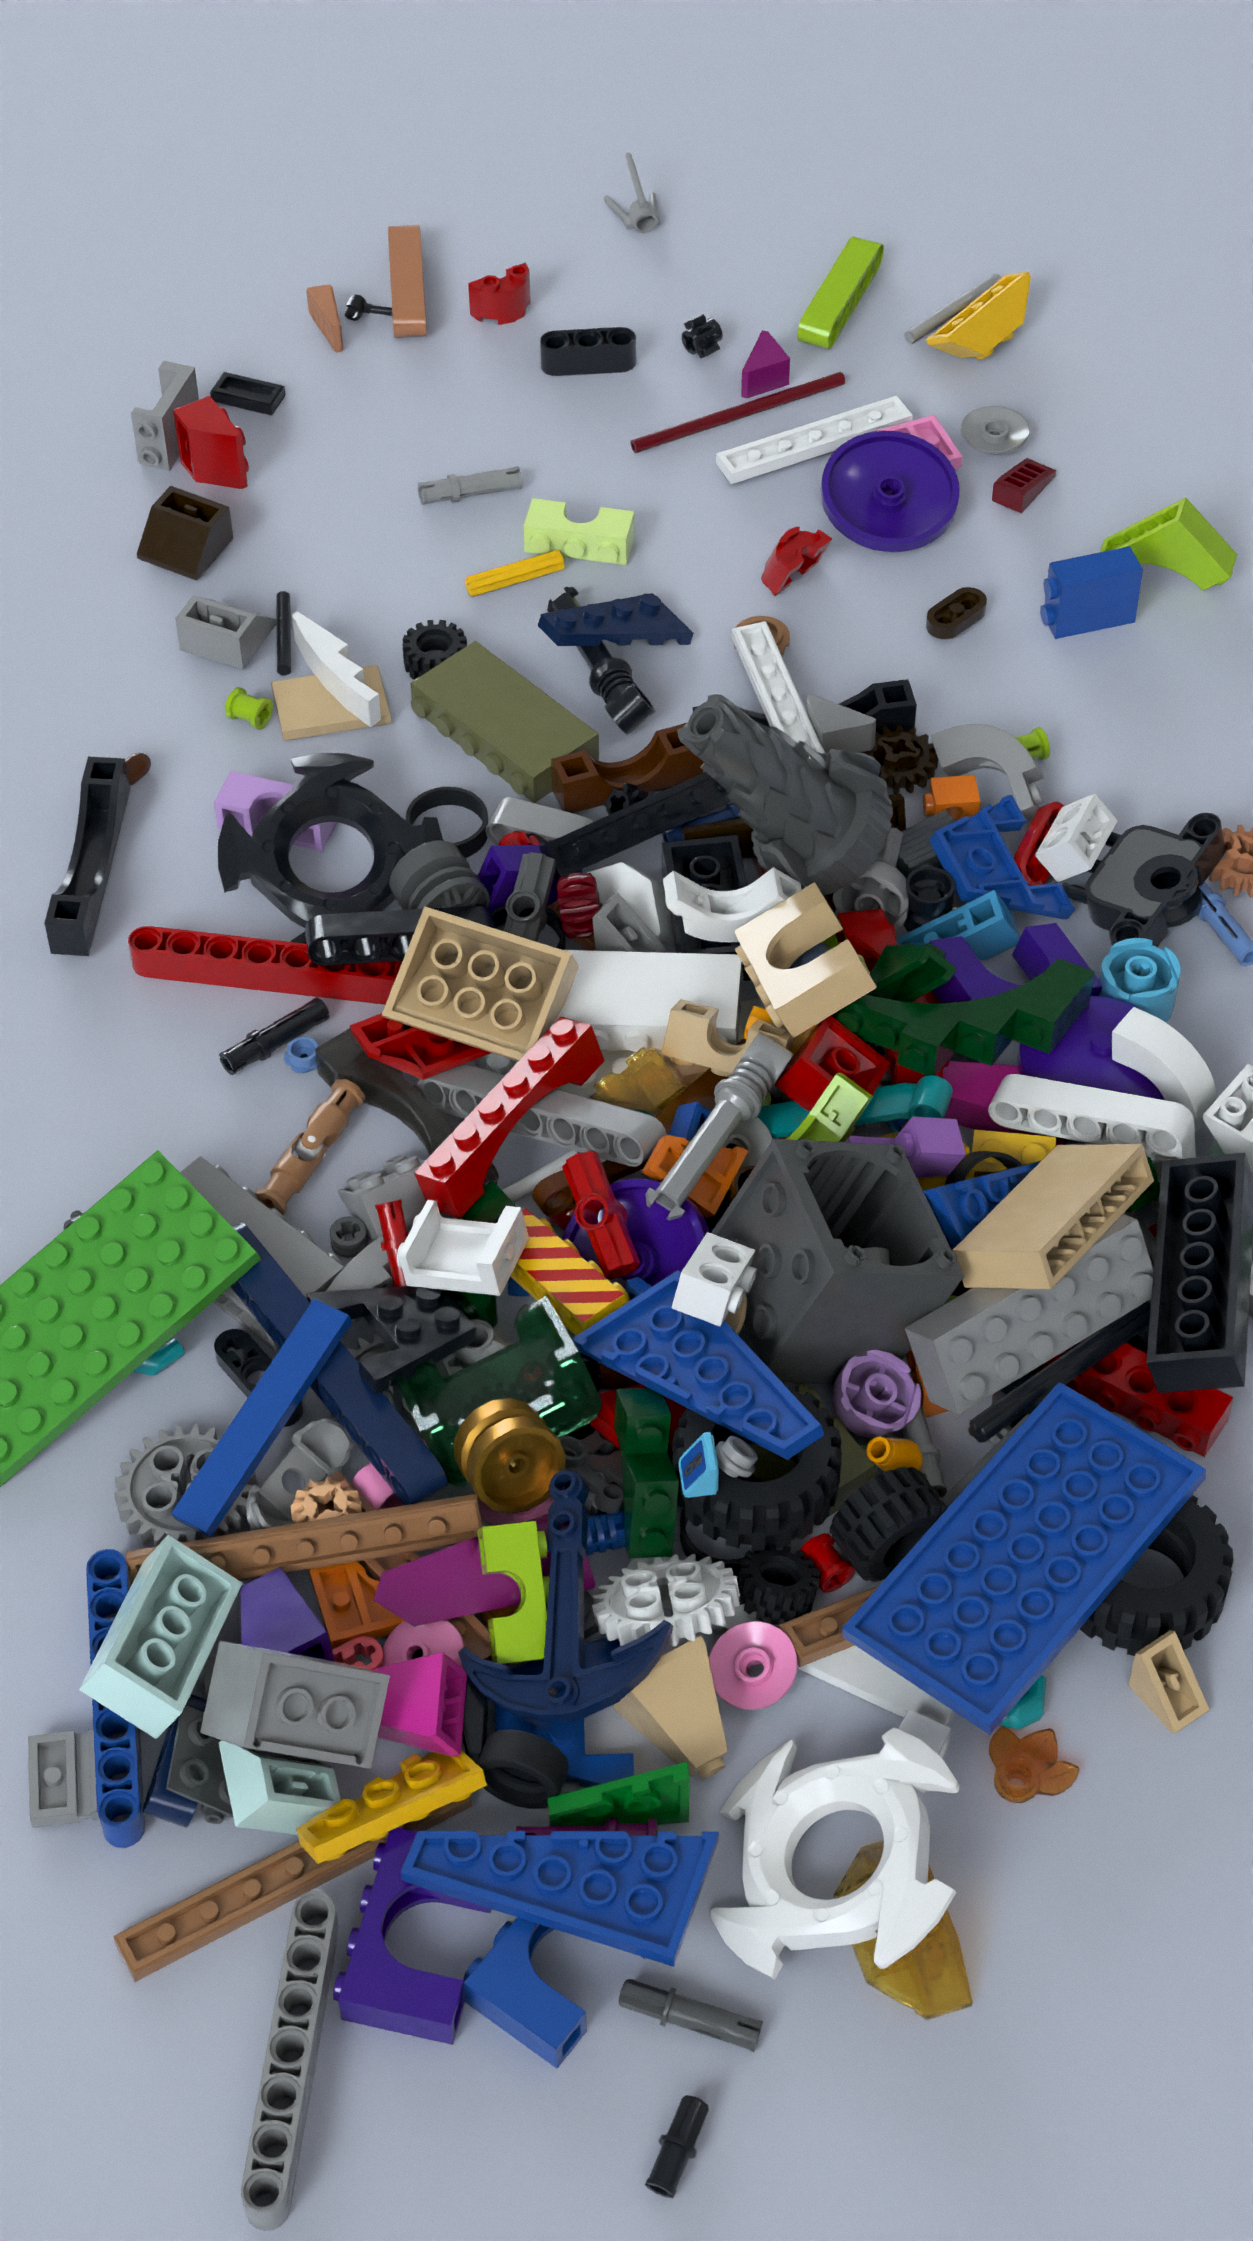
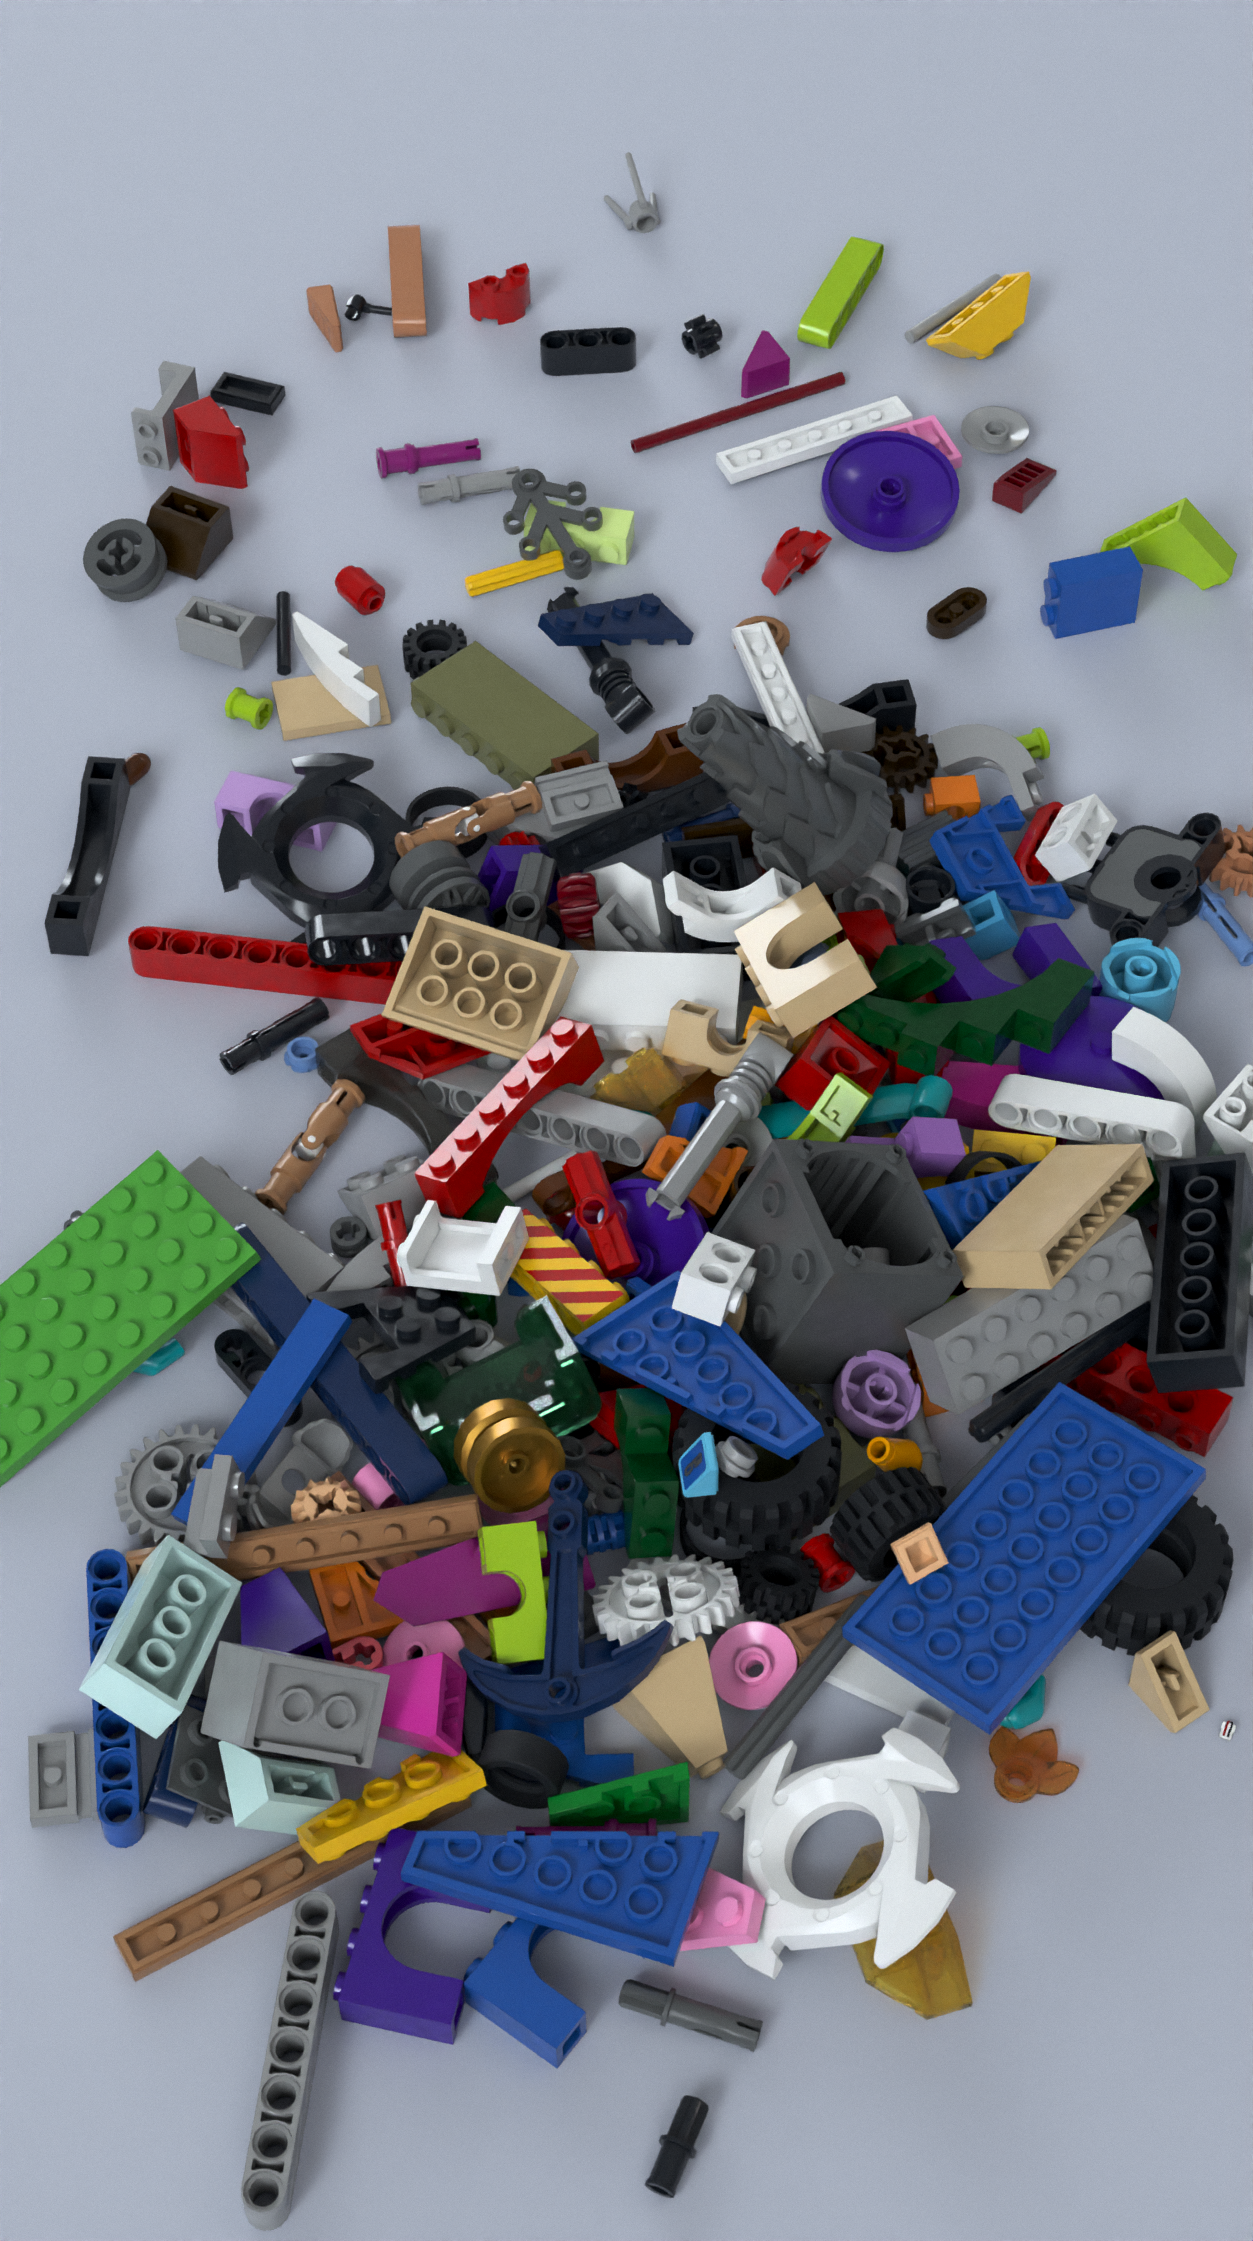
(143, 564): none -> dark grey wheel
(213, 1508): none -> light grey bracket
(360, 589): none -> red brick
(412, 458): none -> magenta pin
(475, 819): none -> medium nougat piece
(550, 516): none -> dark grey plant
(578, 795): none -> light grey plate
(724, 1914): none -> bright pink wing
(791, 1697): none -> dark grey axle
(919, 1553): none -> light nougat slope
(941, 923): none -> dark grey hips
(1227, 1730): none -> white piece

